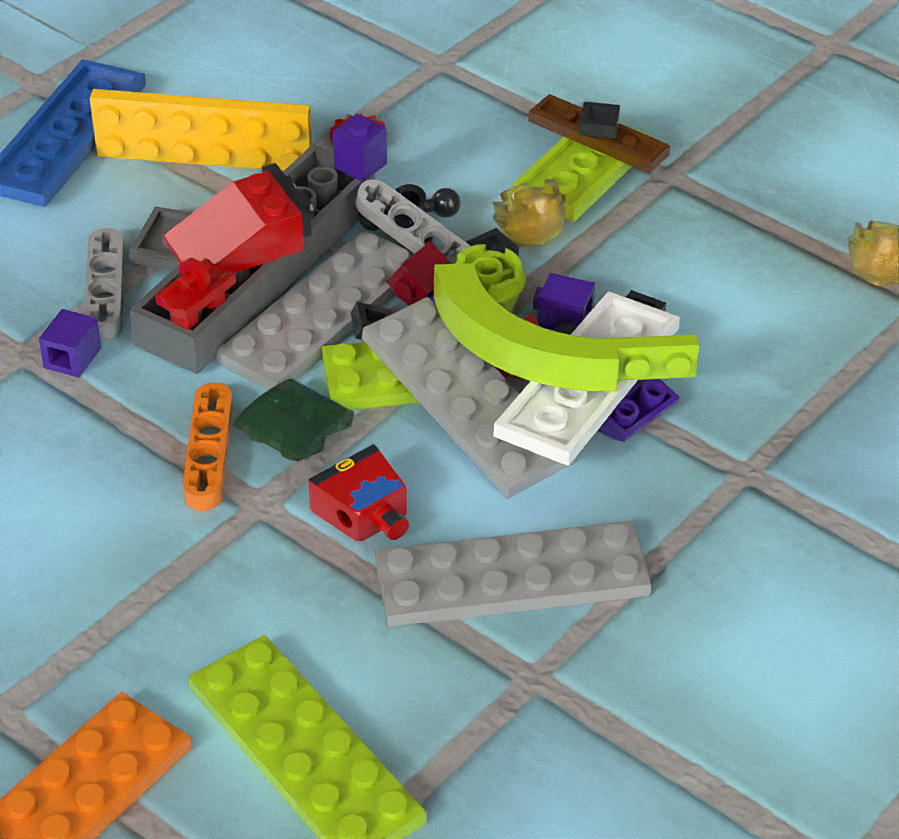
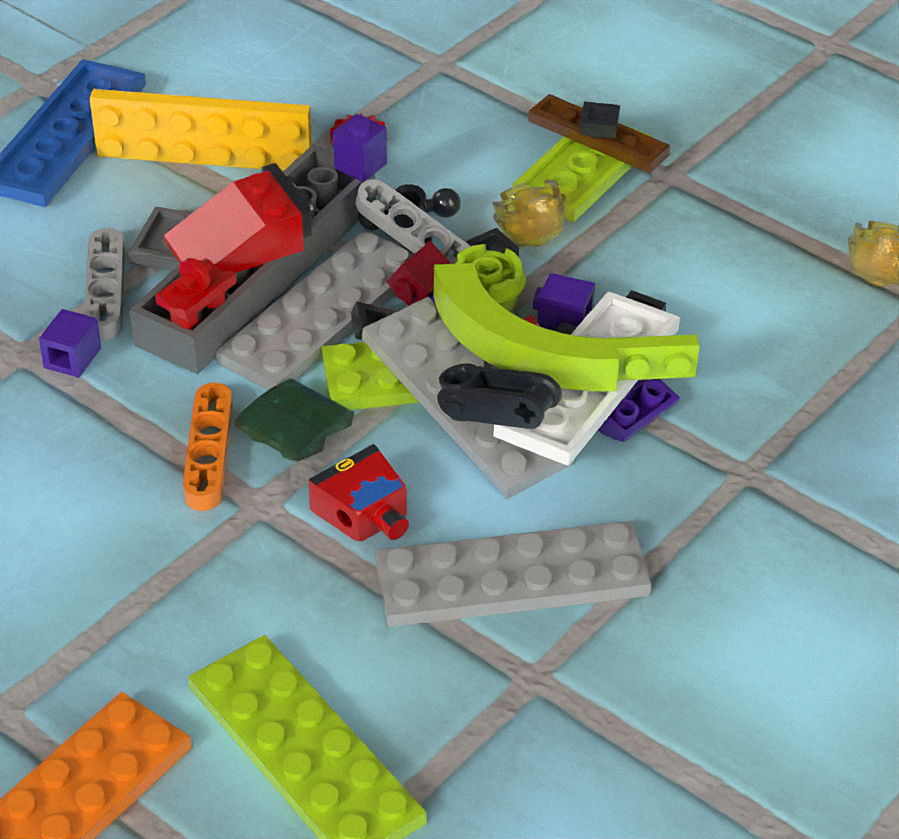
(497, 395): none -> black piece

